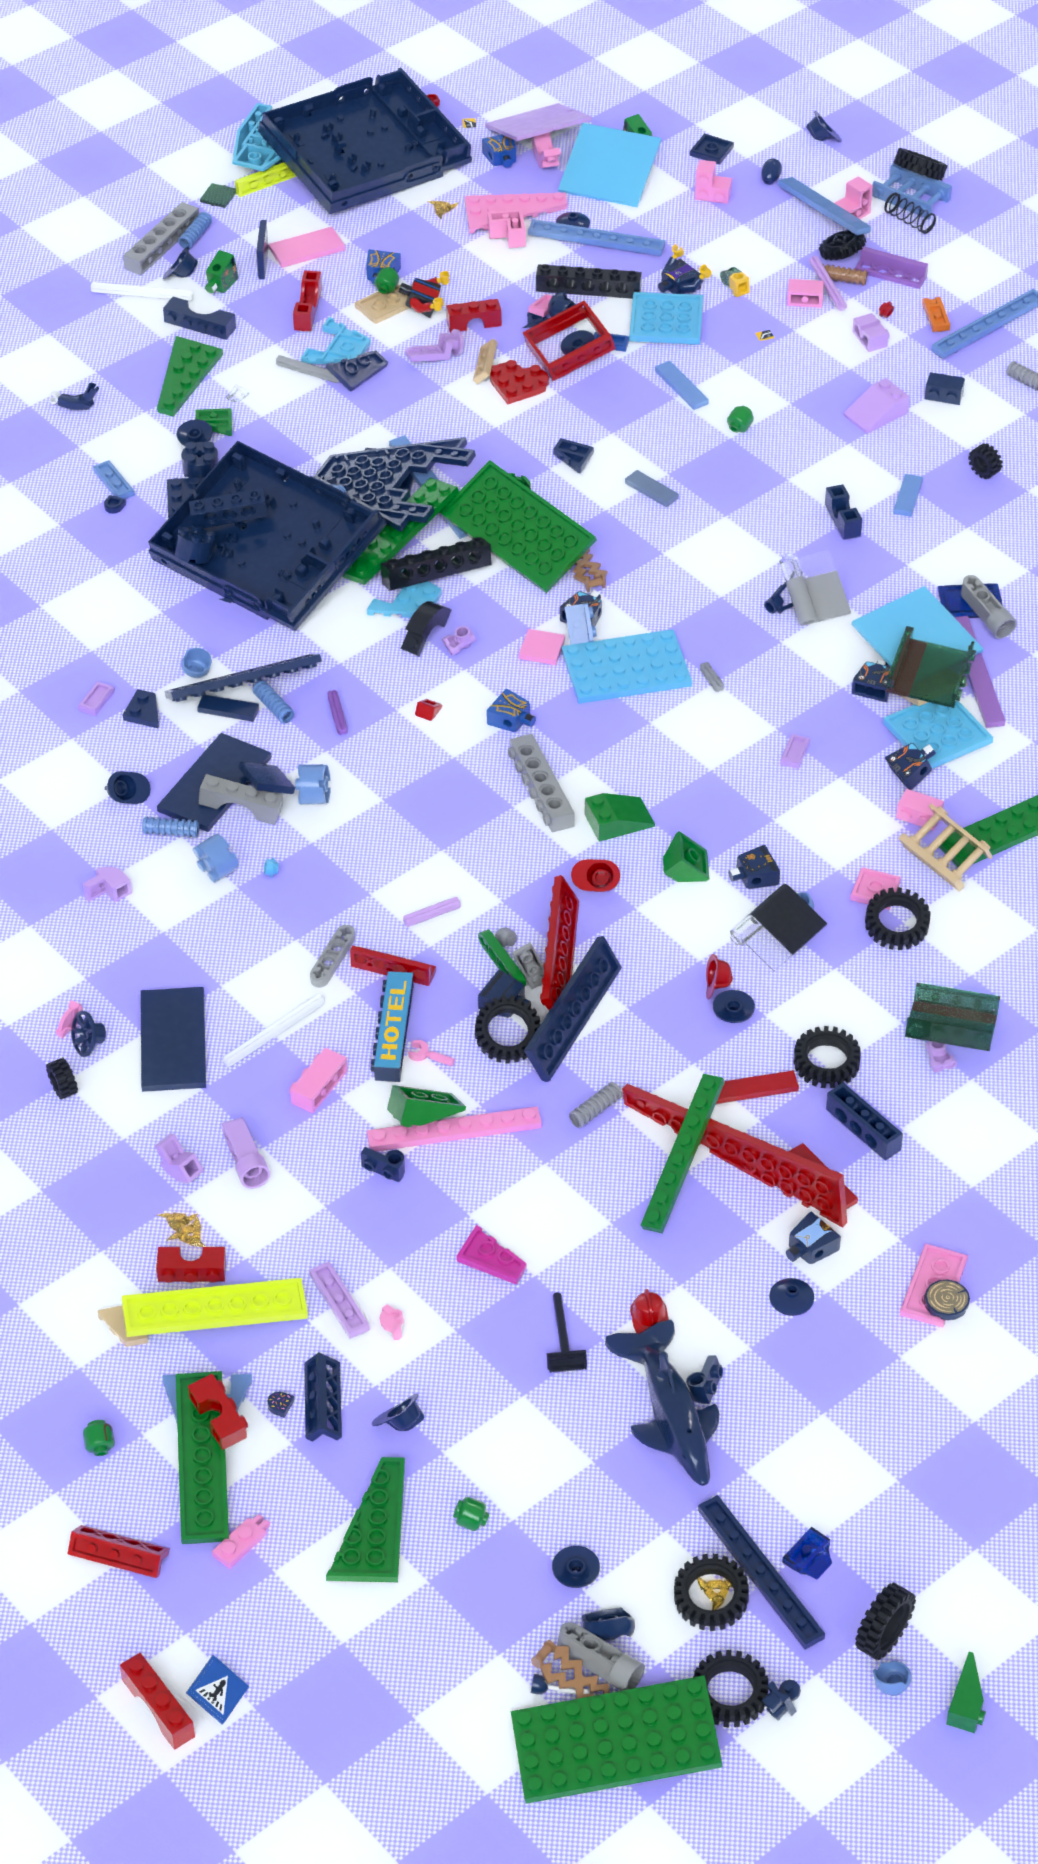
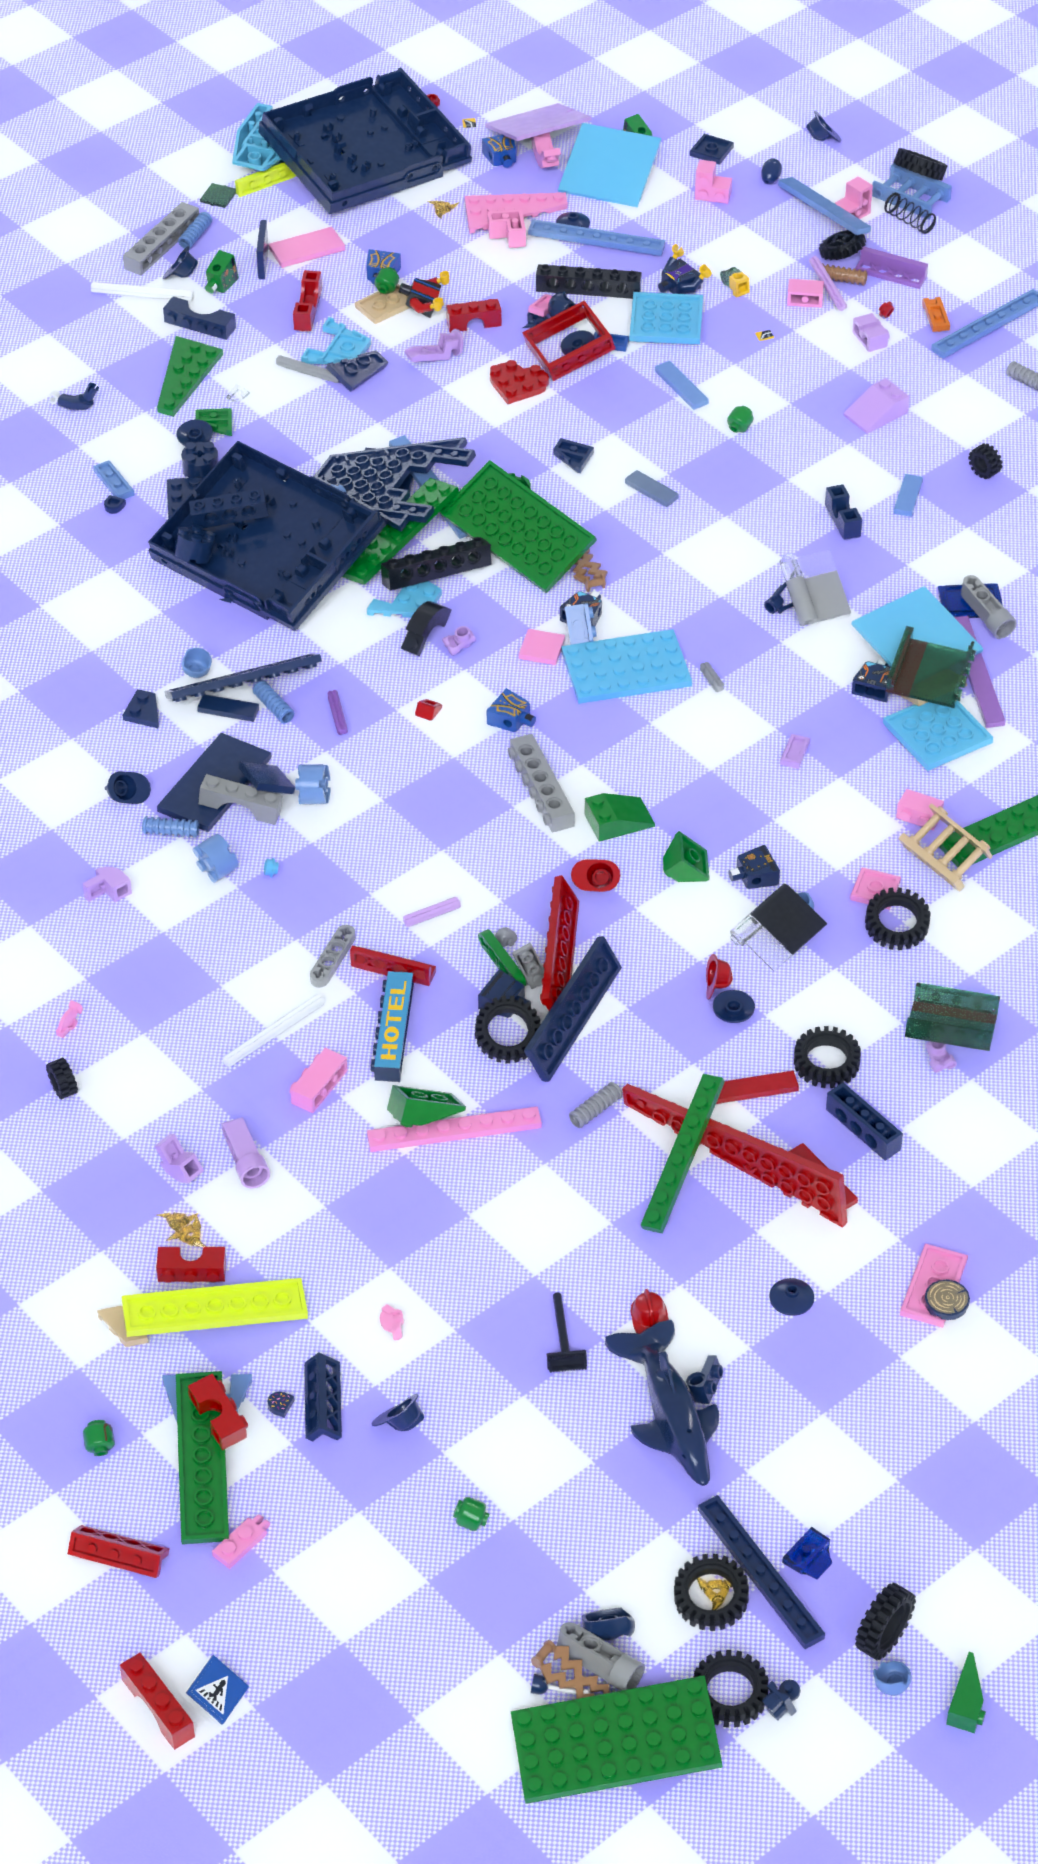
(90, 1033): dark blue wheel -> none
(96, 698): lavender tile -> none
(173, 1039): dark blue tile -> none
(339, 1300): lavender plate -> none
(374, 1536): green wing -> none
(388, 1165): dark blue plate -> none
(424, 1052): bright pink piece -> none
(485, 361): tan tile -> none
(489, 1257): dark pink wing -> none
(578, 1559): dark blue dish -> none
(812, 1240): dark blue torso -> none
(911, 764): dark blue torso -> none
(944, 388): dark blue brick -> none

